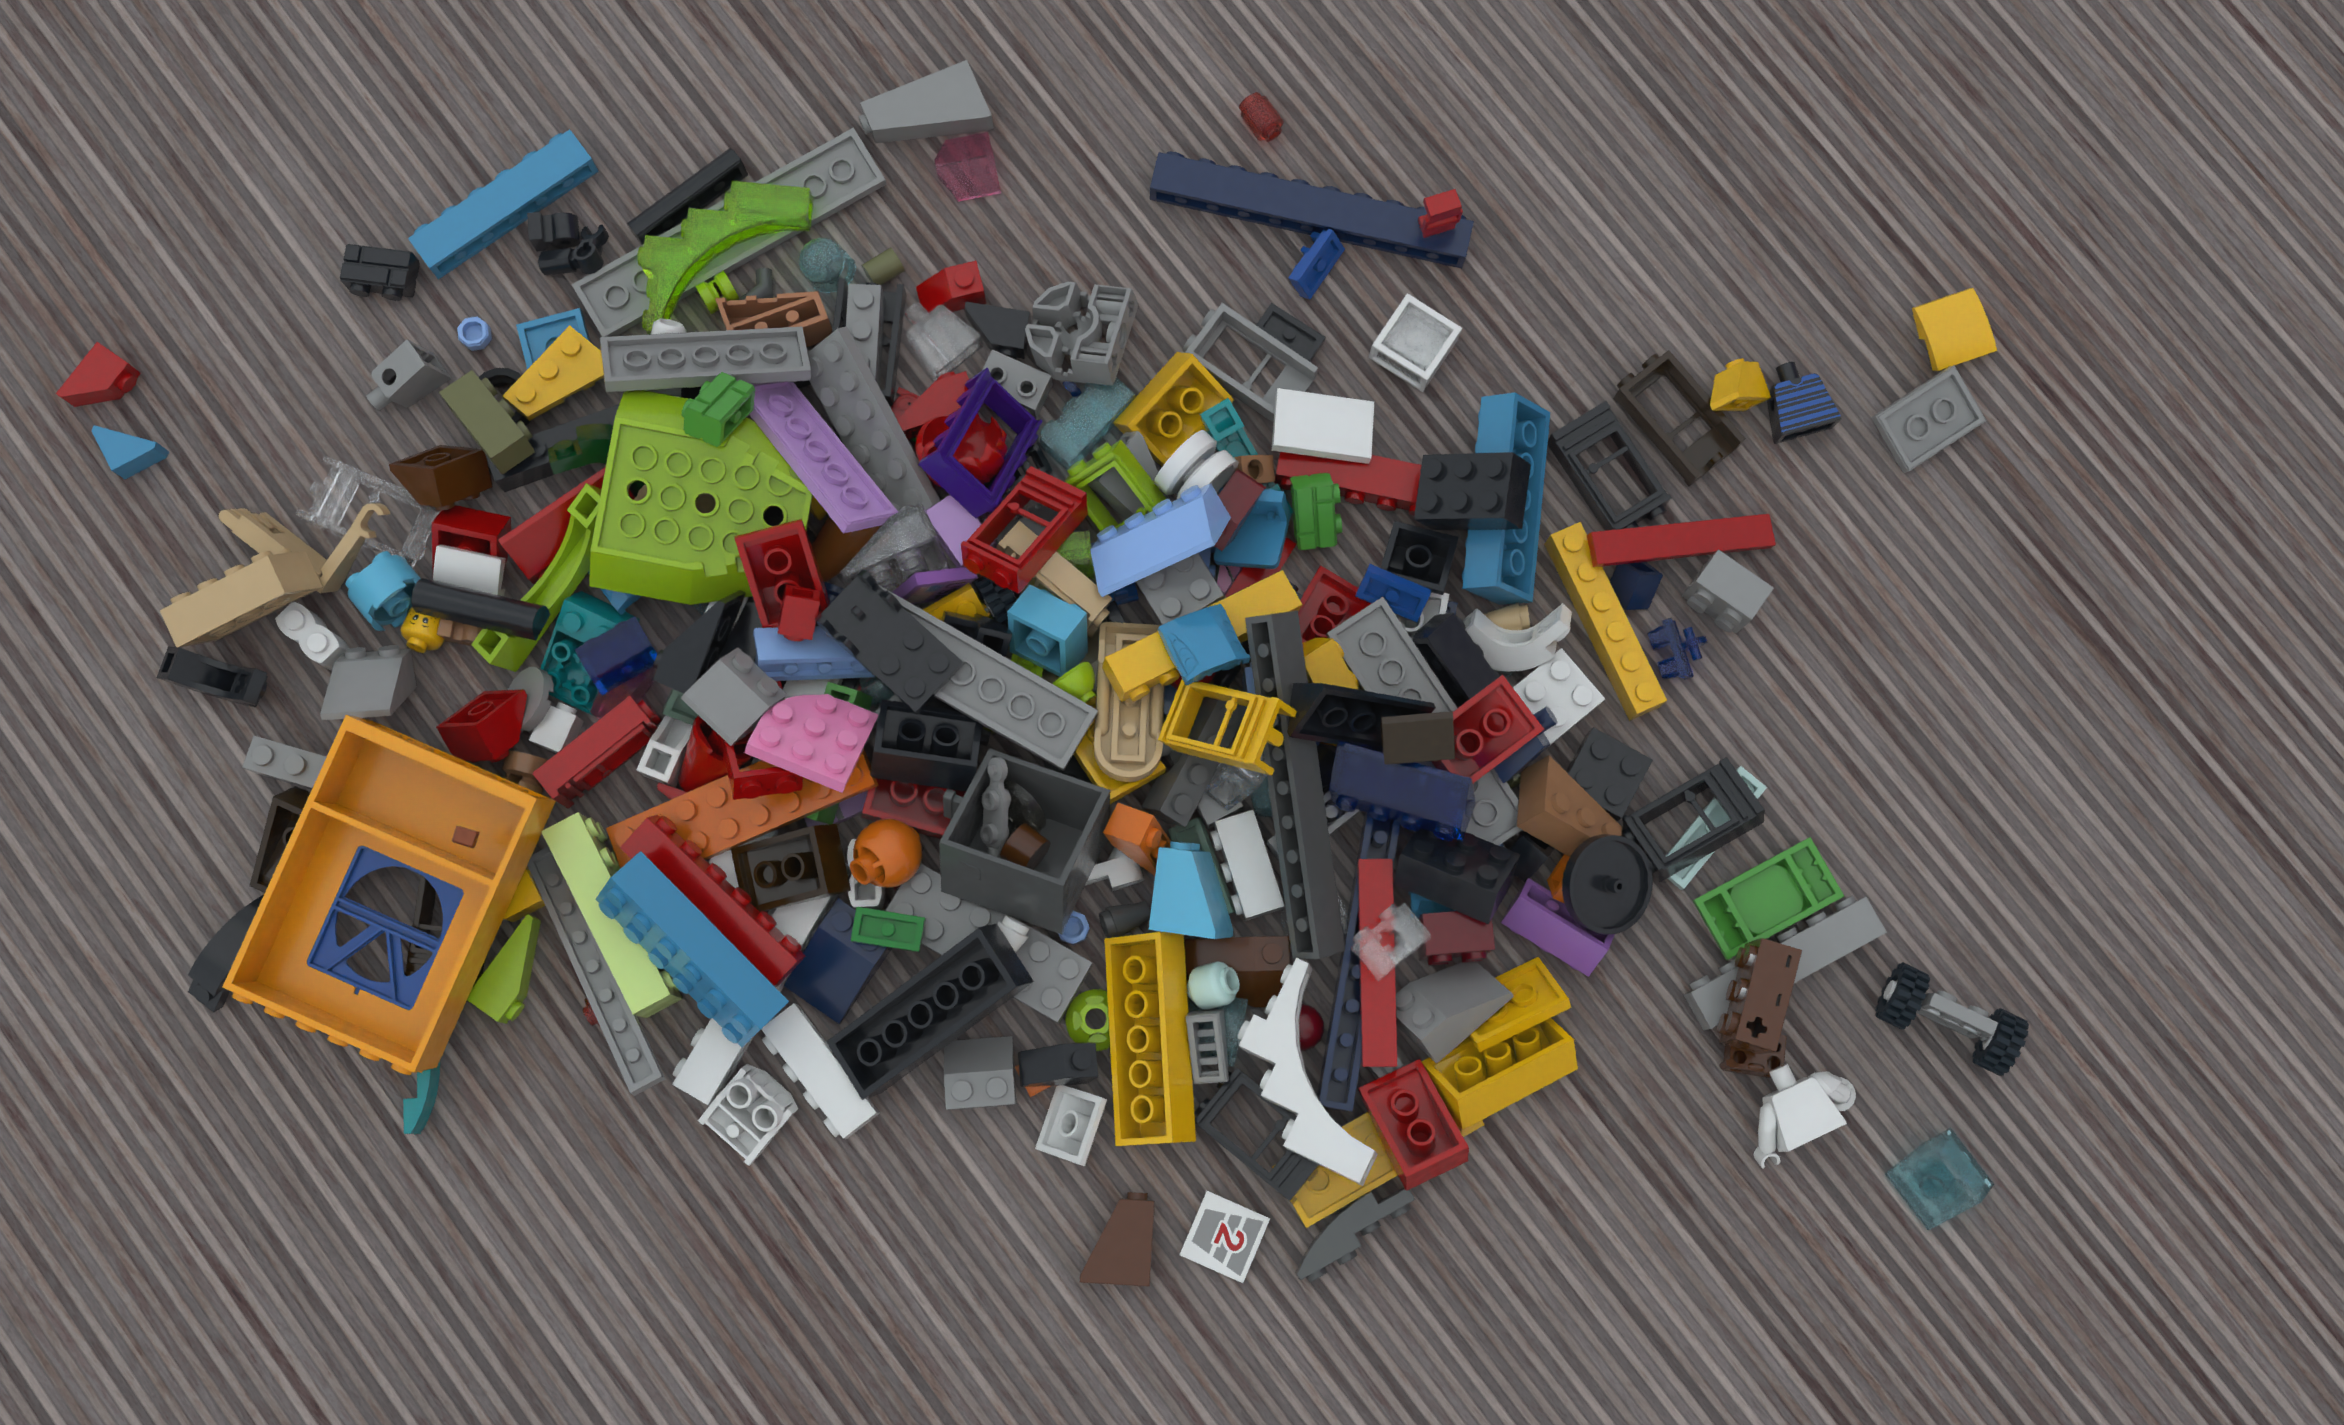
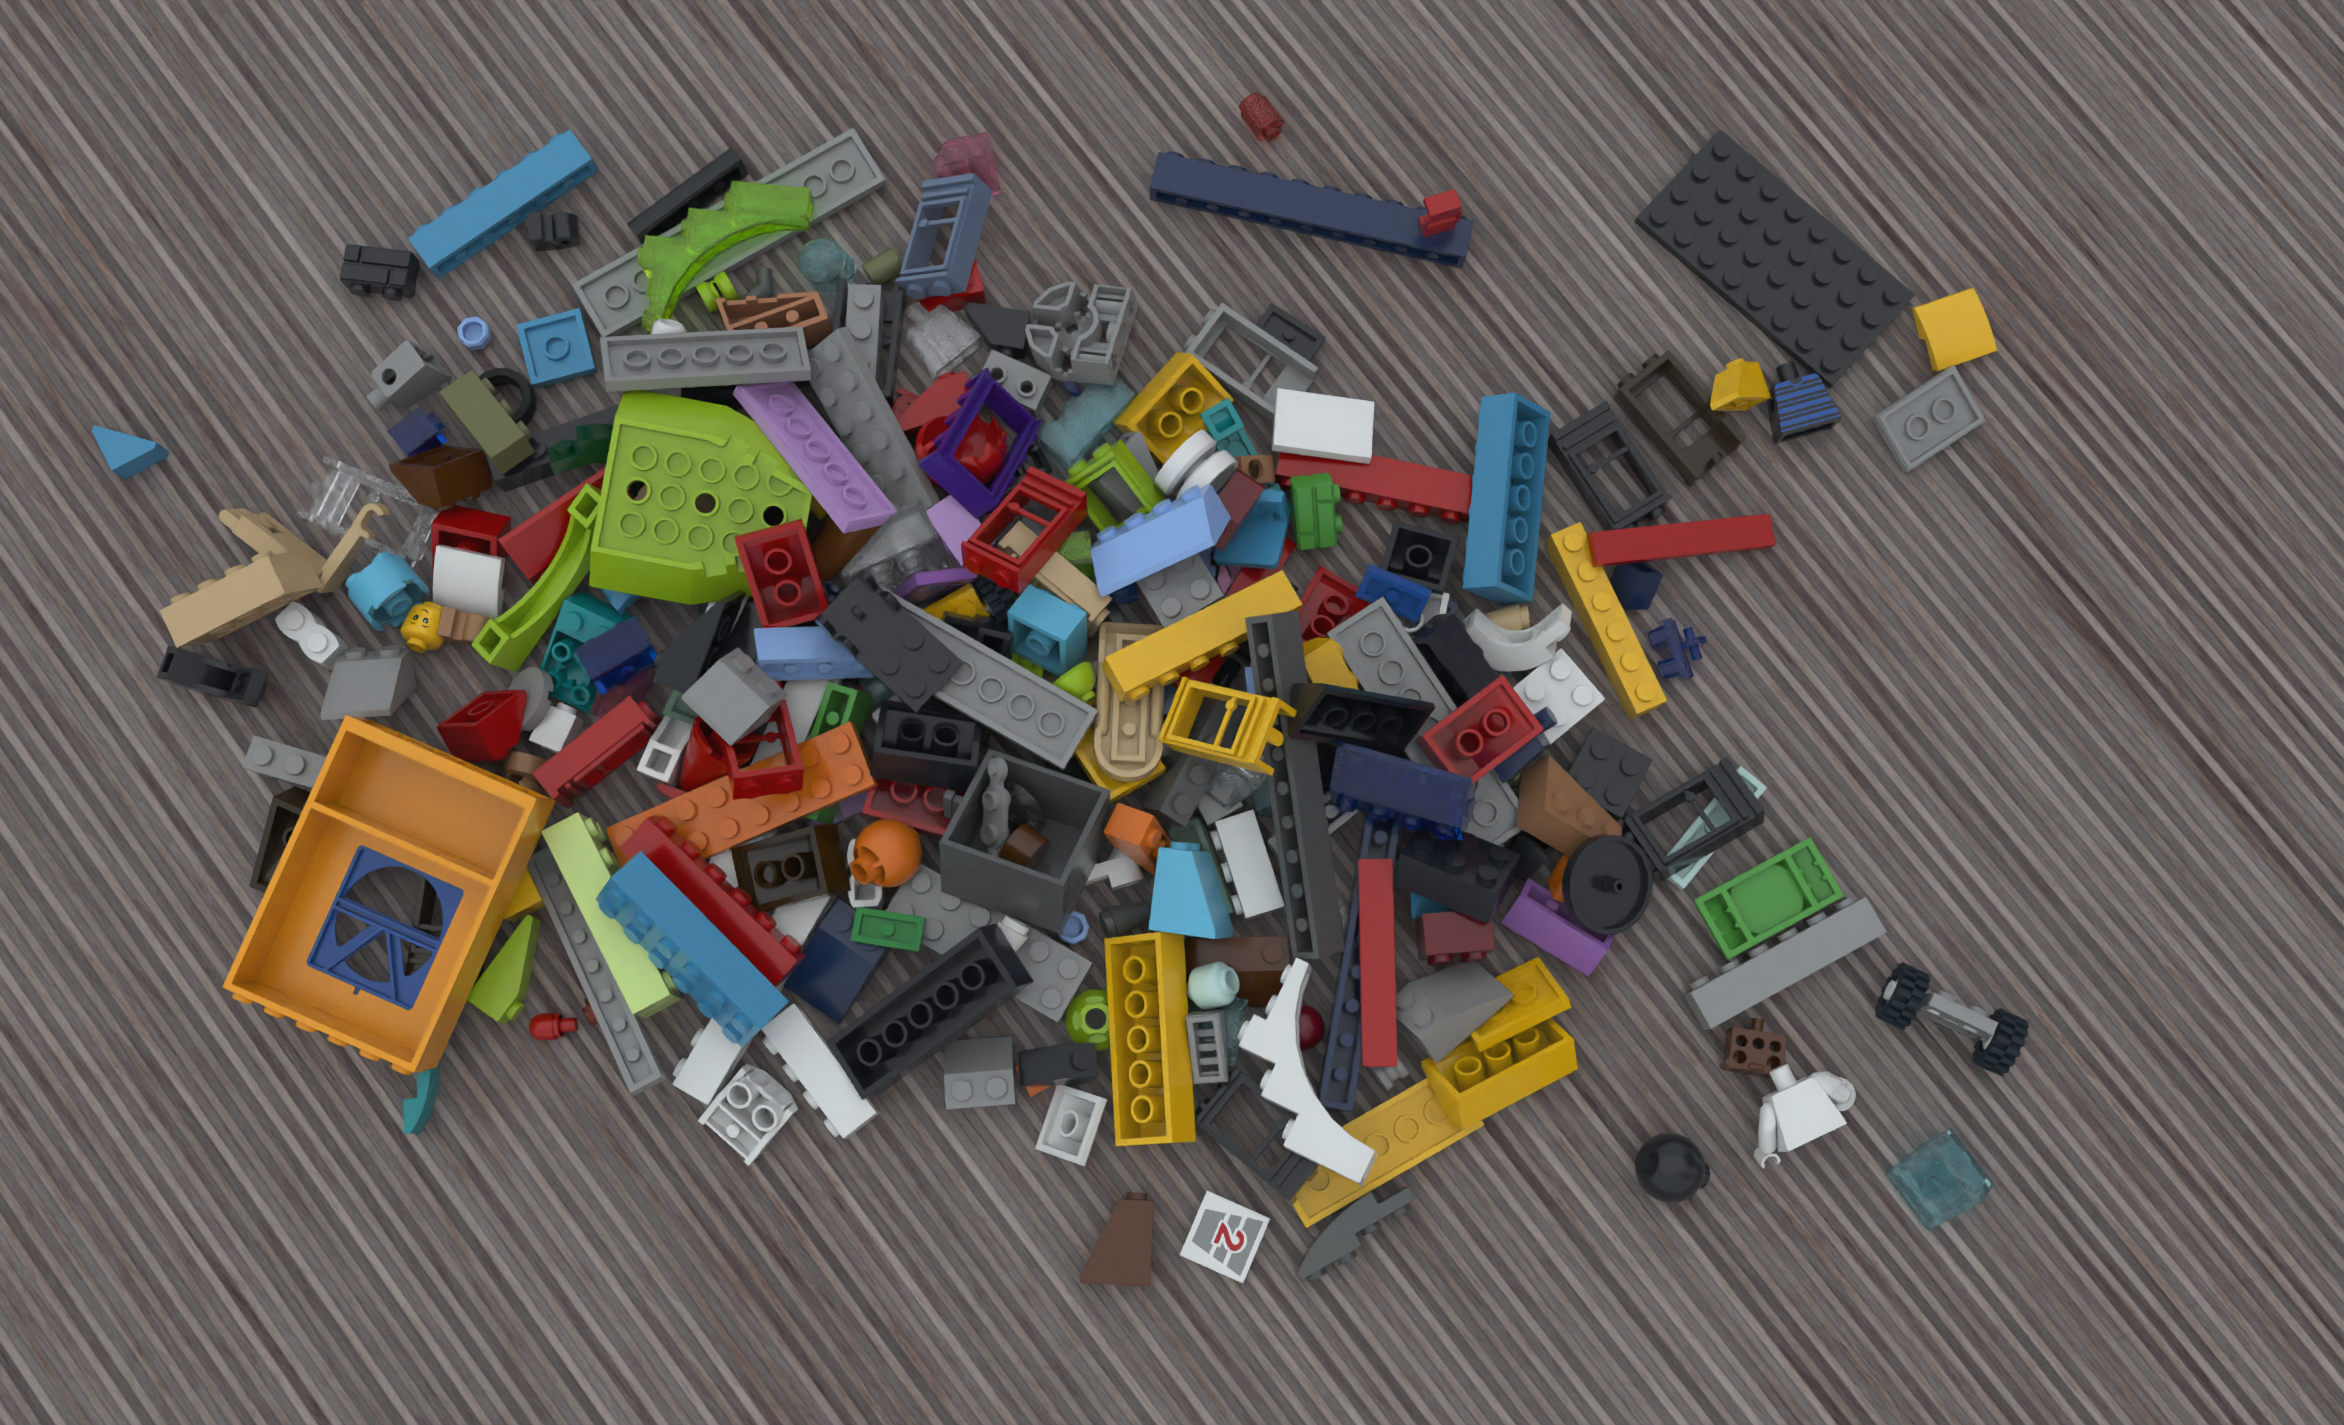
(99, 378): red slope -> none
(217, 959): black arch -> none
(418, 432): none -> clear blue brick
(465, 836): copper piece -> none
(479, 608): black brick -> none
(551, 1026): none -> red cylinder
(559, 372): yellow wing -> none
(584, 257): black bar -> none
(718, 408): bright green brick -> none
(798, 613): red brick -> none
(813, 738): bright pink plate -> none
(928, 107): light grey slope -> none
(952, 276): none -> sand blue door
(1202, 643): dark azure slope -> none
(1316, 262): blue plate -> none
(1410, 937): clear brick -> none
(1414, 1124): red slope -> none
(1415, 342): piece -> none
(1417, 738): dark brown slope -> none
(1472, 491): black brick -> none
(1671, 1168): none -> black brick
(1727, 592): light grey brick -> none
(1759, 996): reddish brown piece -> none
(1774, 258): none -> black plate

